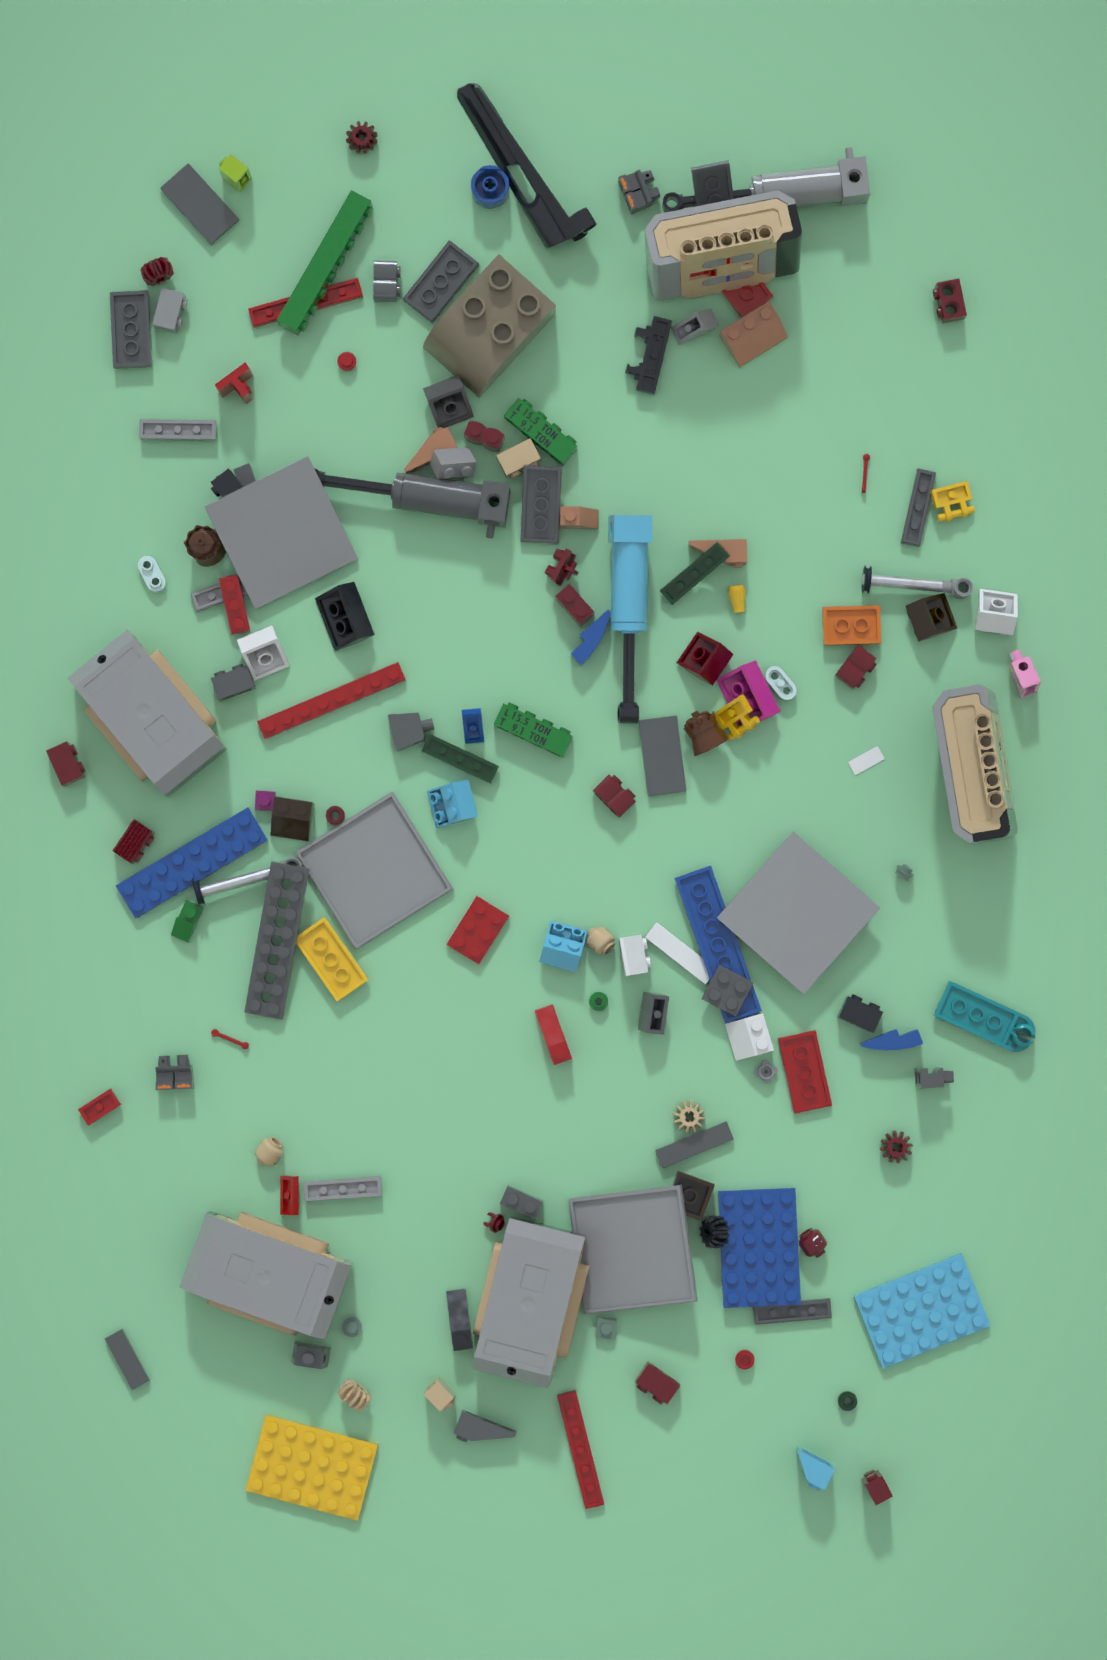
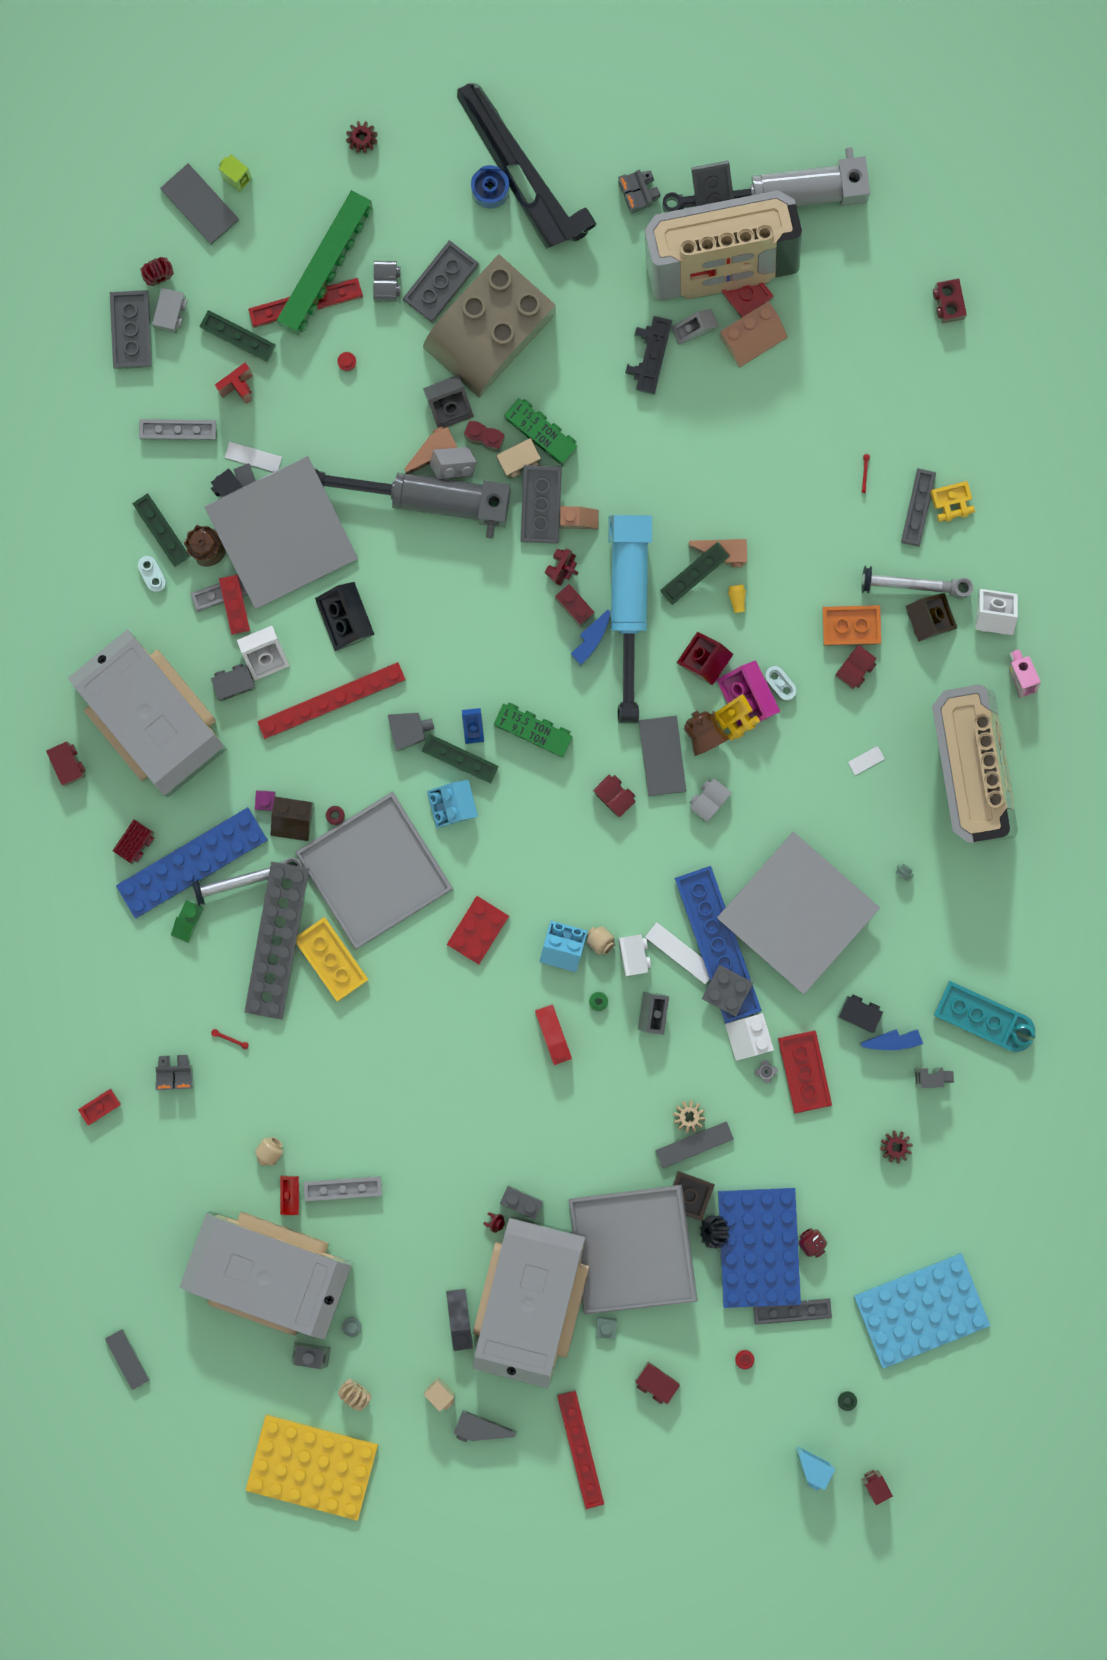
(161, 530): none -> dark green plate
(237, 336): none -> dark green plate
(253, 457): none -> white sticker
(709, 800): none -> light grey brick

